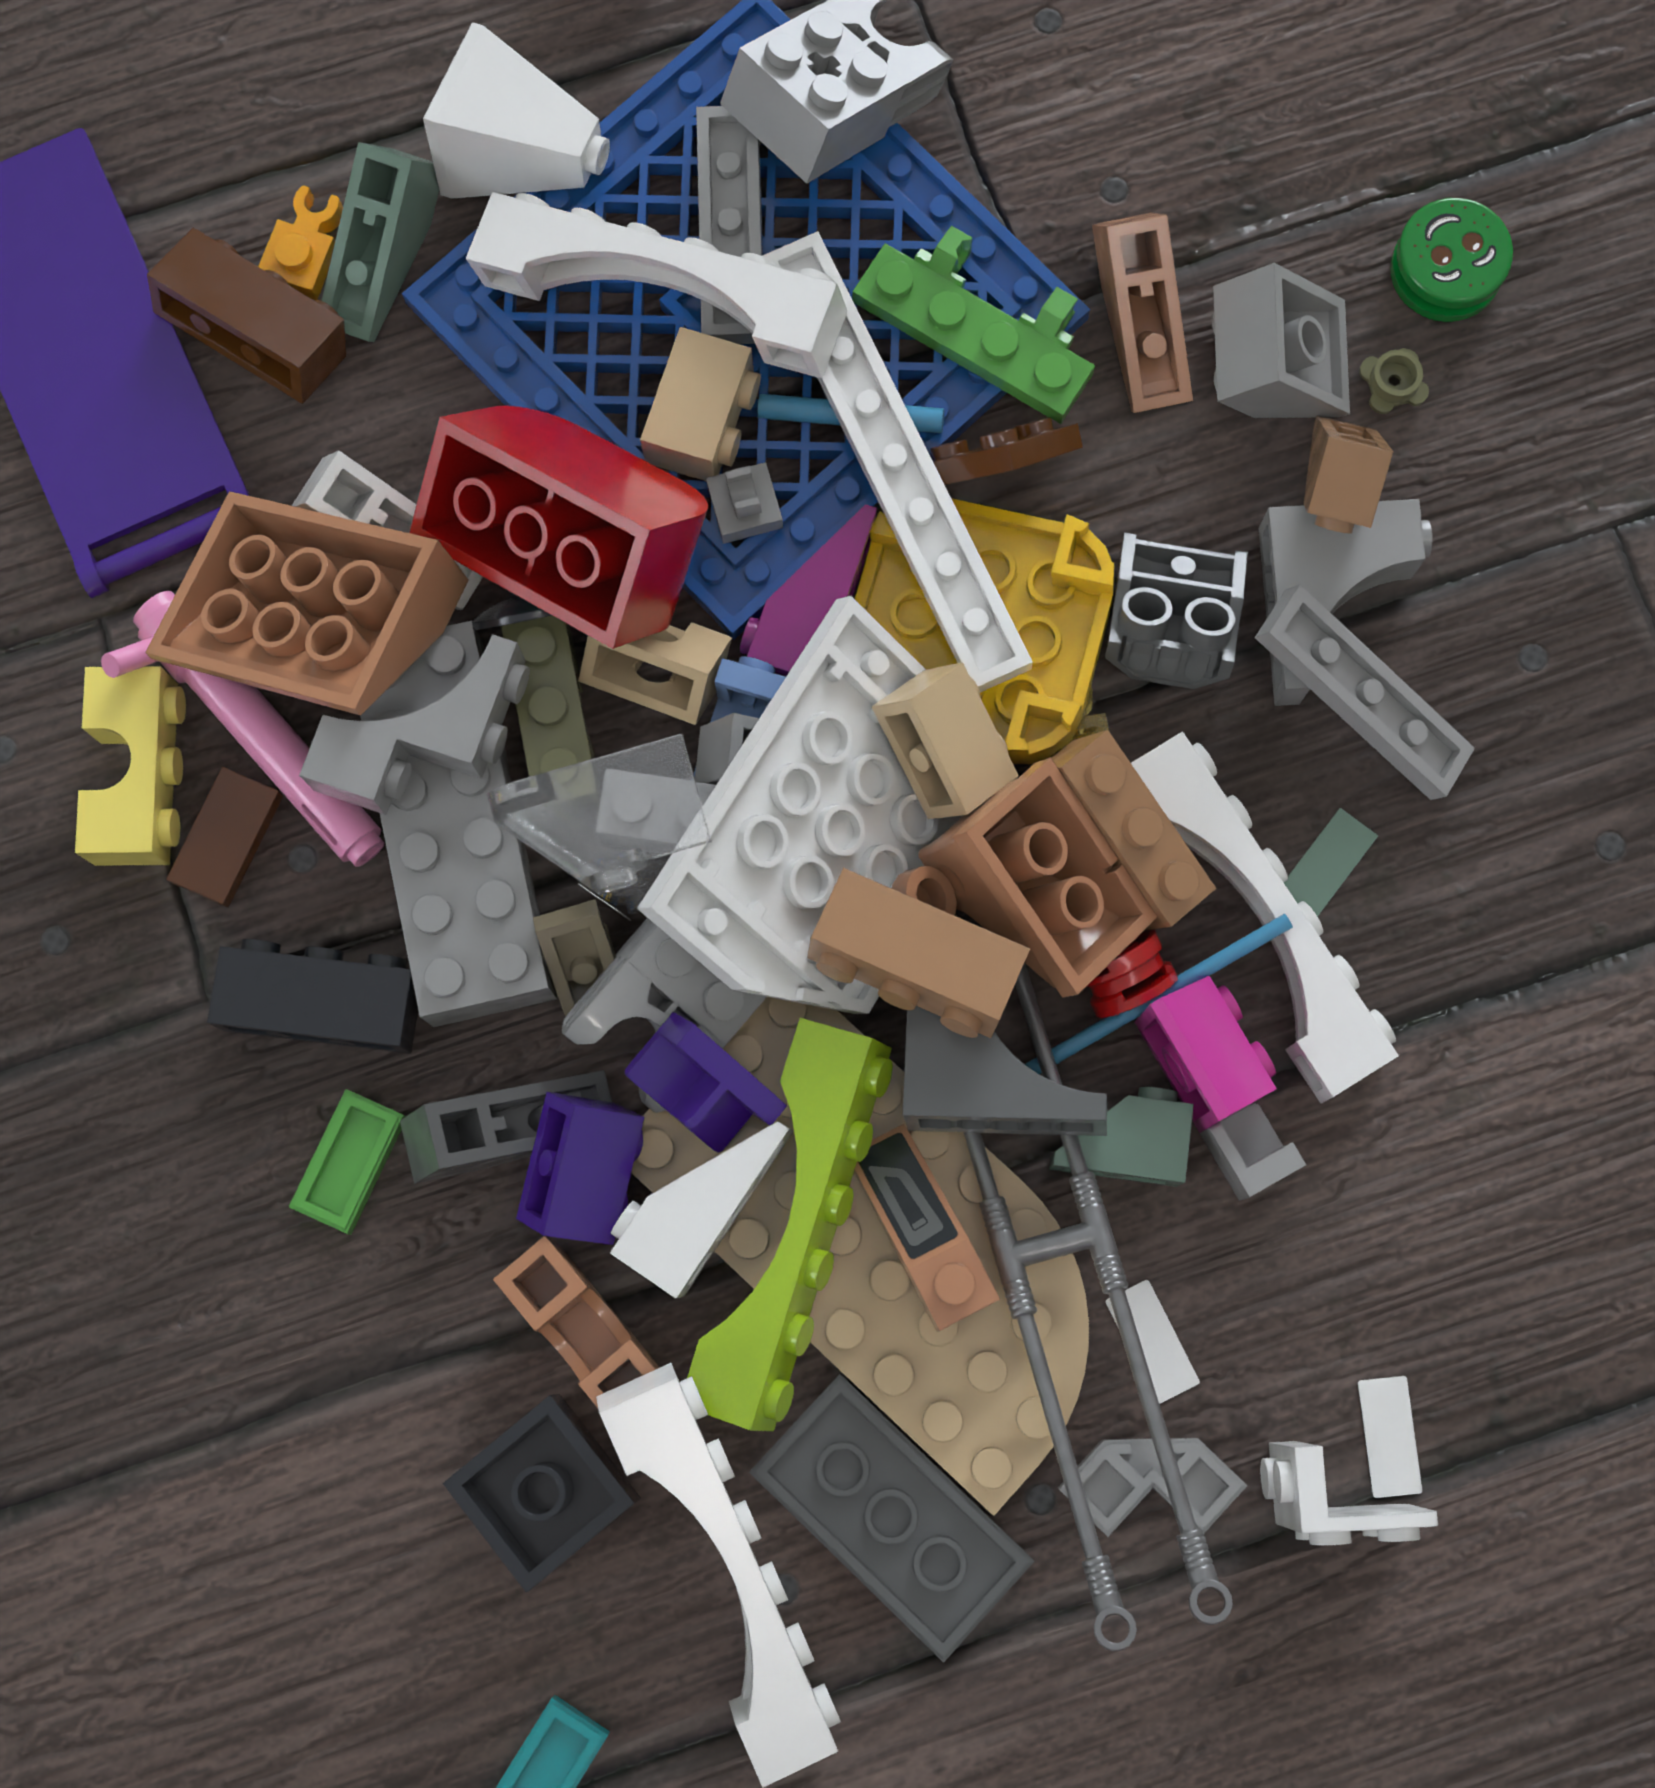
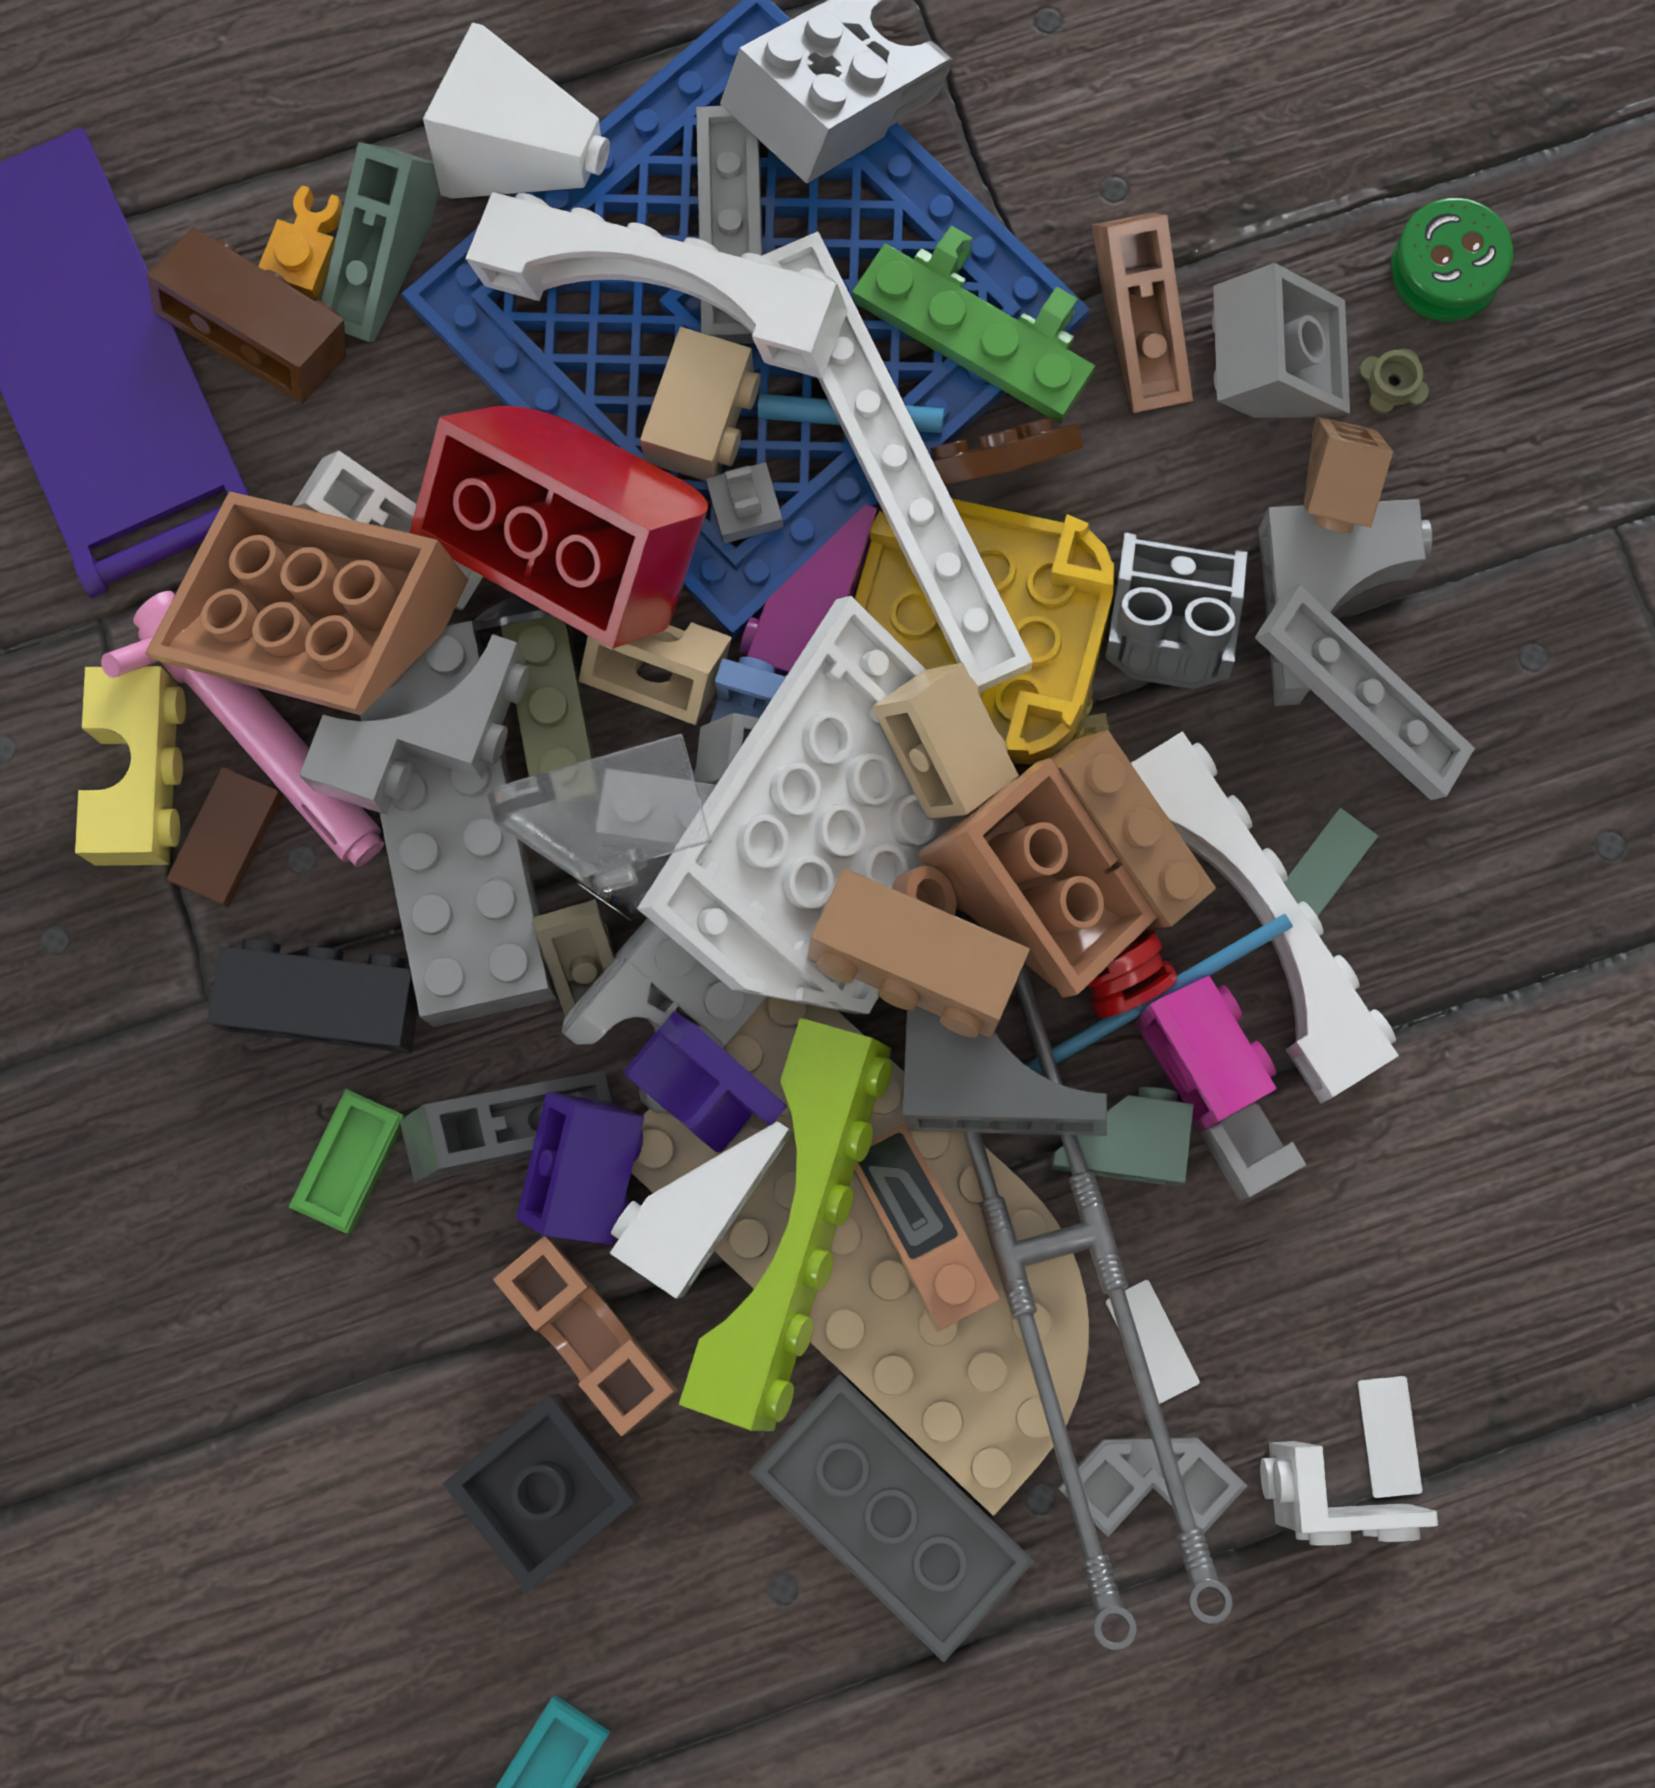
(778, 1711): white arch -> none

